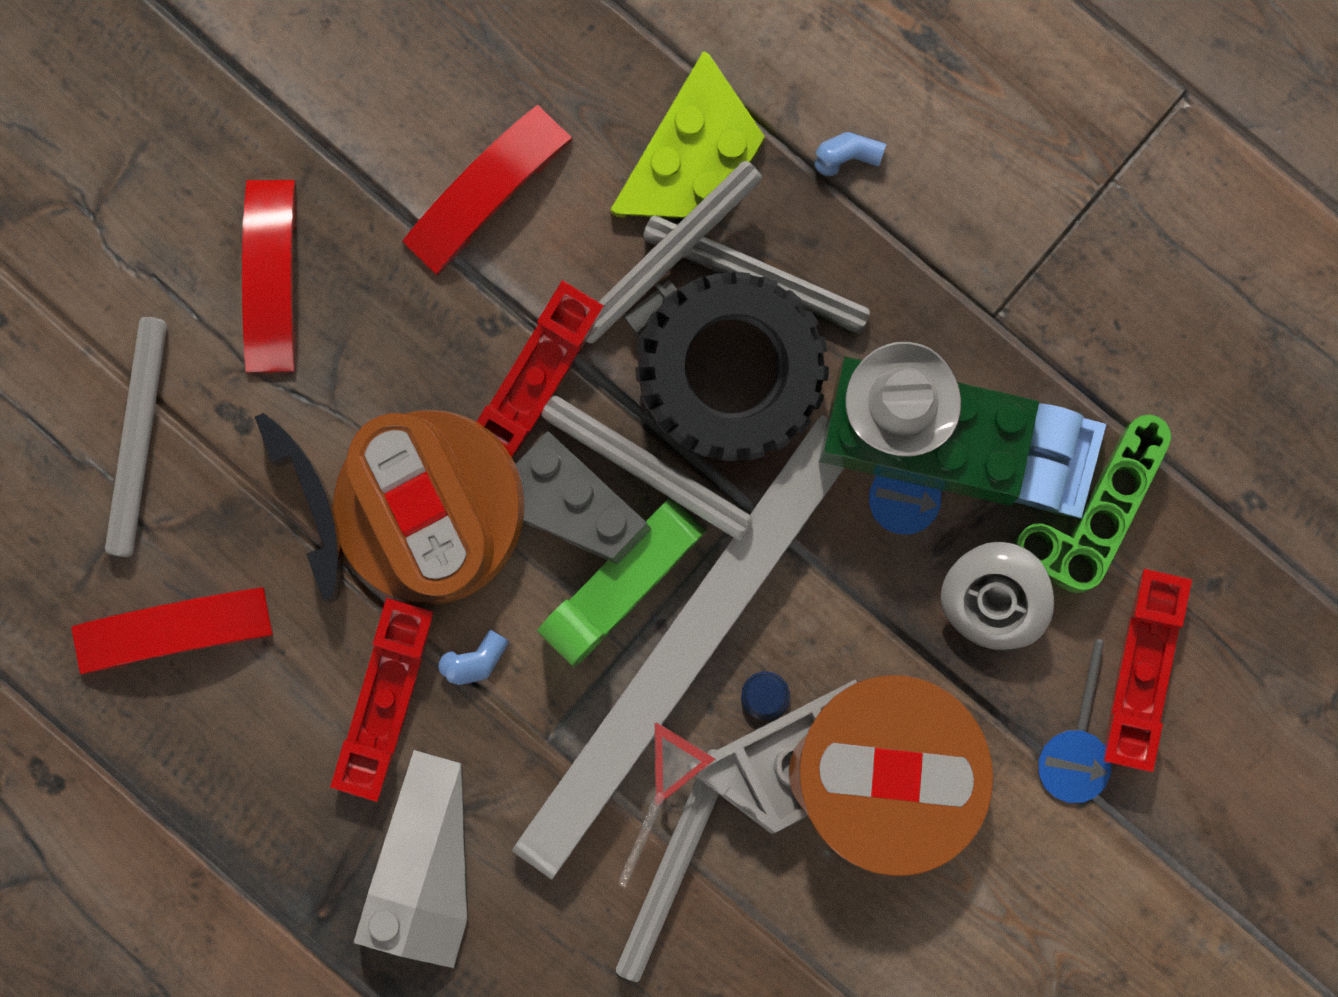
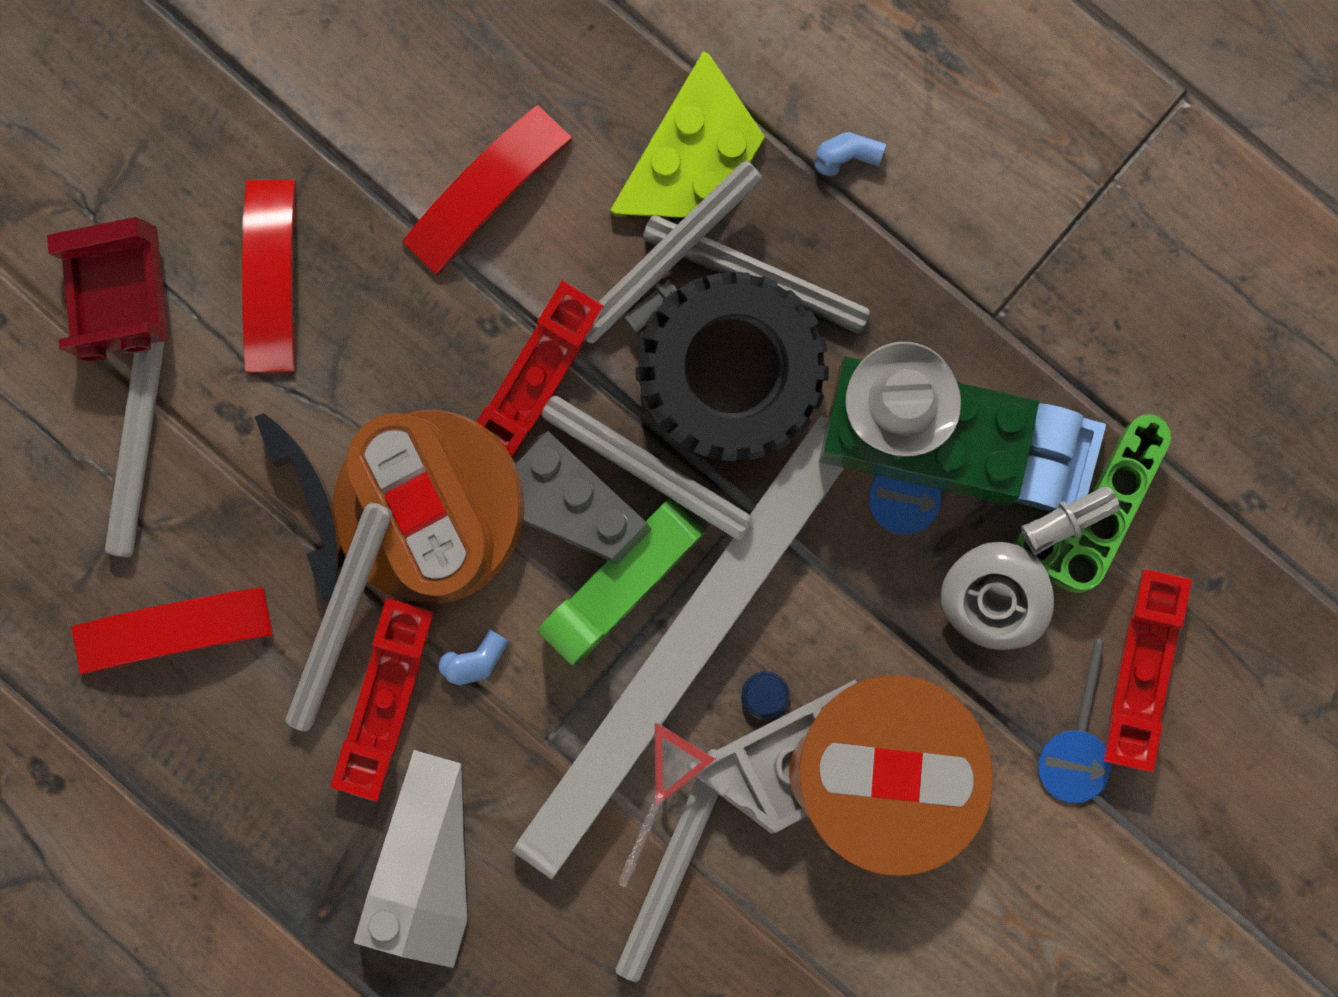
(111, 288): none -> dark red panel
(338, 616): none -> light grey axle
(1070, 519): none -> light grey axle

